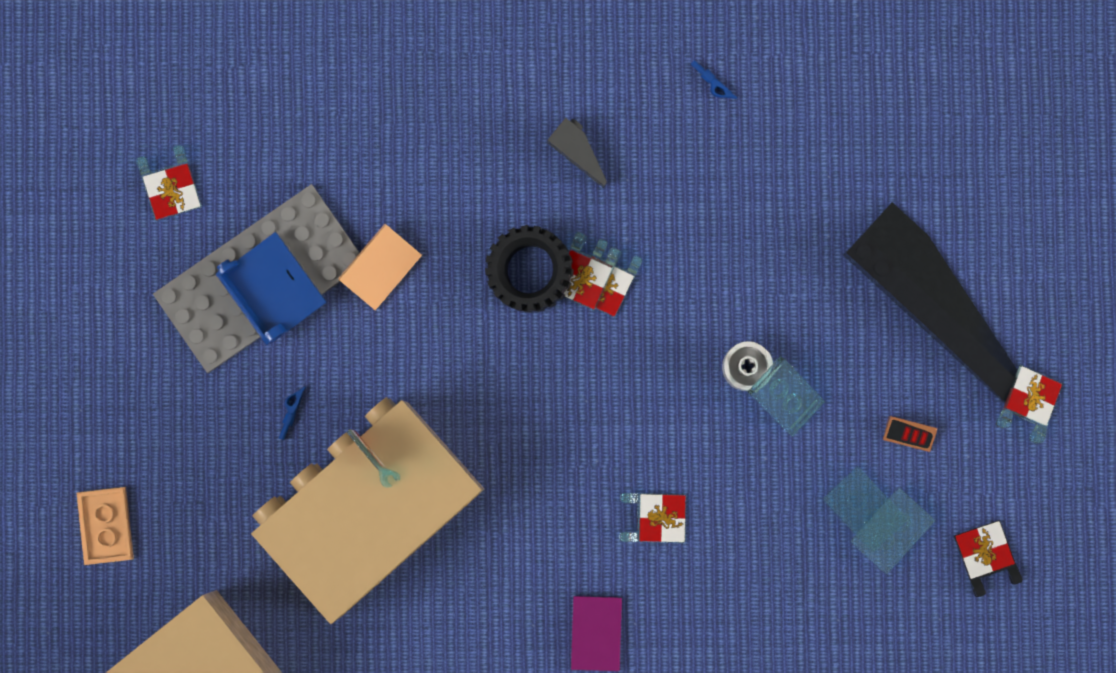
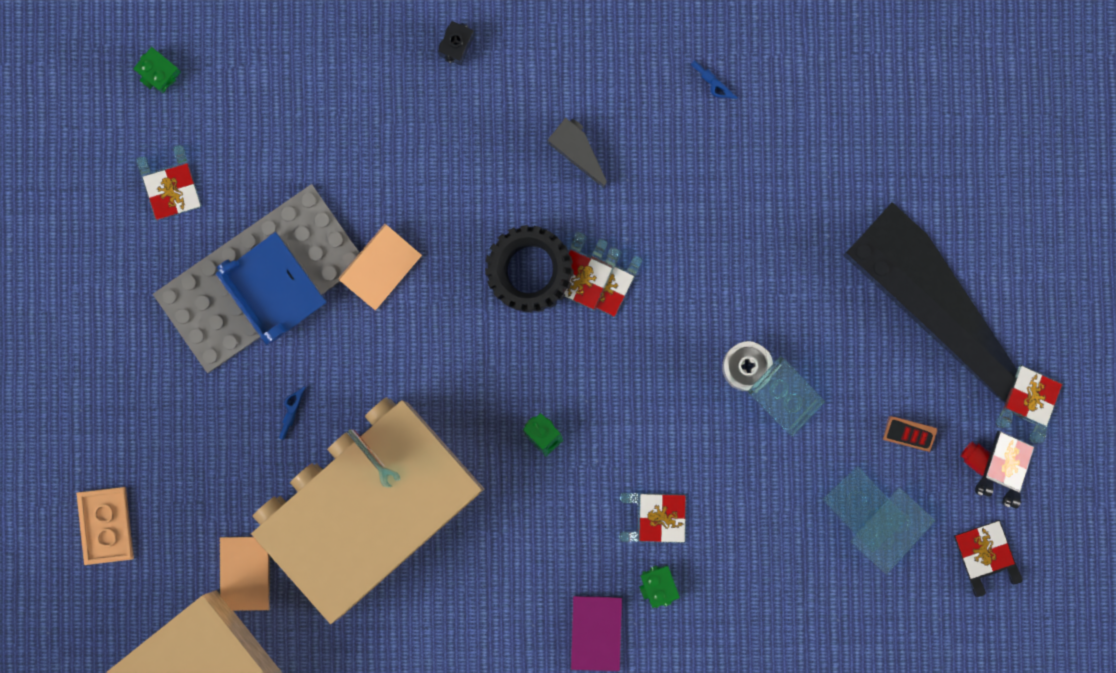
(156, 70): none -> green head
(244, 574): none -> light nougat tile
(456, 53): none -> black head
(542, 434): none -> green head
(658, 586): none -> green head
(976, 457): none -> red brick
(1006, 467): none -> flag

